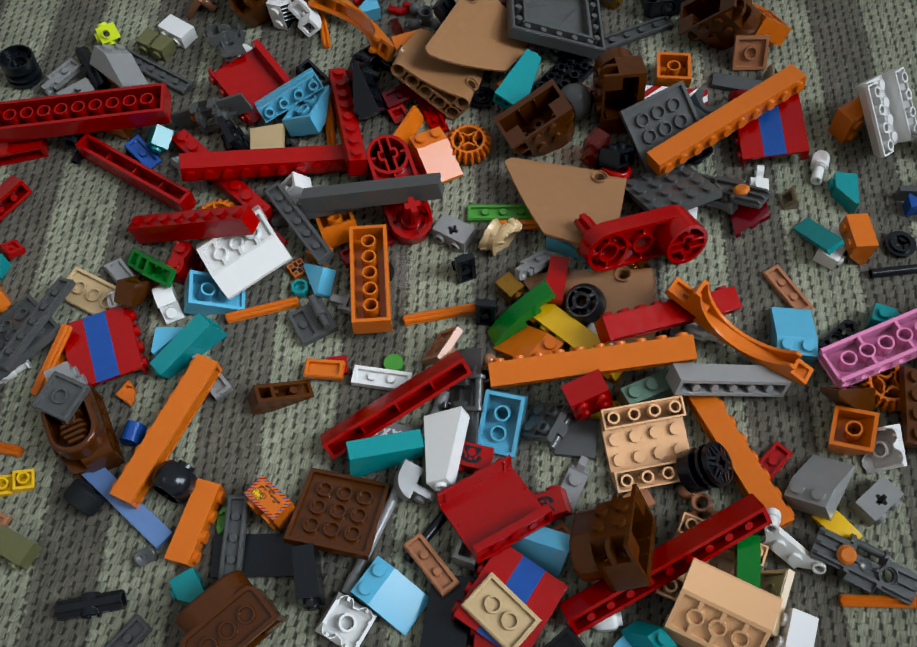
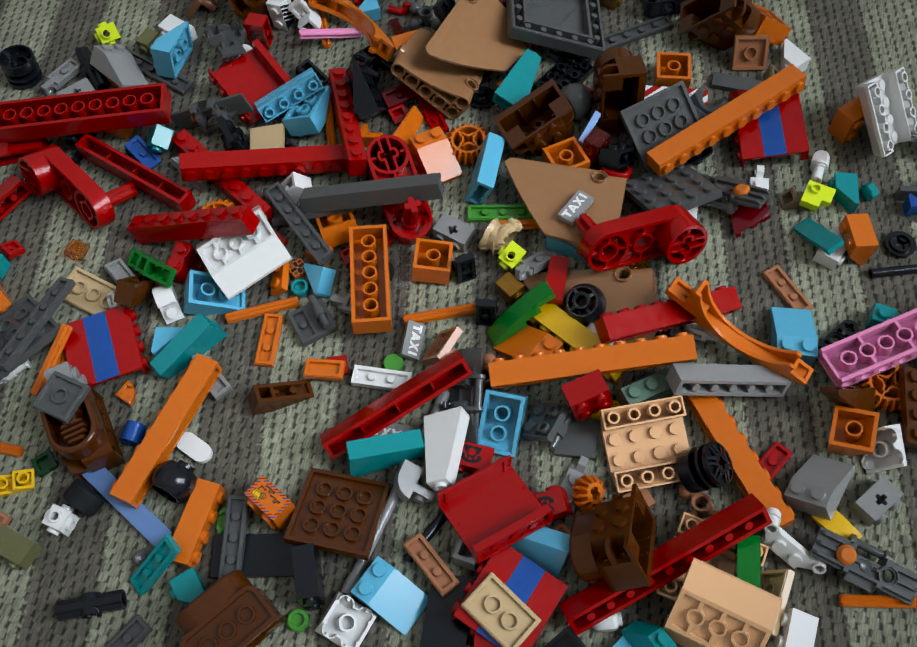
(44, 463): none -> dark green tile
(55, 171): none -> red beam
(60, 520): none -> white brick
(76, 250): none -> clear orange tile
(155, 564): none -> teal tile
(172, 51): none -> medium azure slope
(195, 448): none -> white tile
(258, 27): none -> red brick
(269, 340): none -> orange tile
(279, 280): none -> orange plate
(298, 620): none -> bright green tile
(327, 33): none -> bright pink axle
(367, 136): none -> orange panel
(412, 340): none -> light grey tile
(432, 261): none -> orange brick
(486, 169): none -> medium azure slope
(513, 250): none -> neon yellow brick
(566, 153): none -> orange brick
(576, 205): none -> light grey tile
(588, 491): none -> orange gear
(589, 127): none -> light blue tile
(793, 55): none -> white slope
(816, 196): none -> neon yellow brick
(869, 191): none -> teal tile

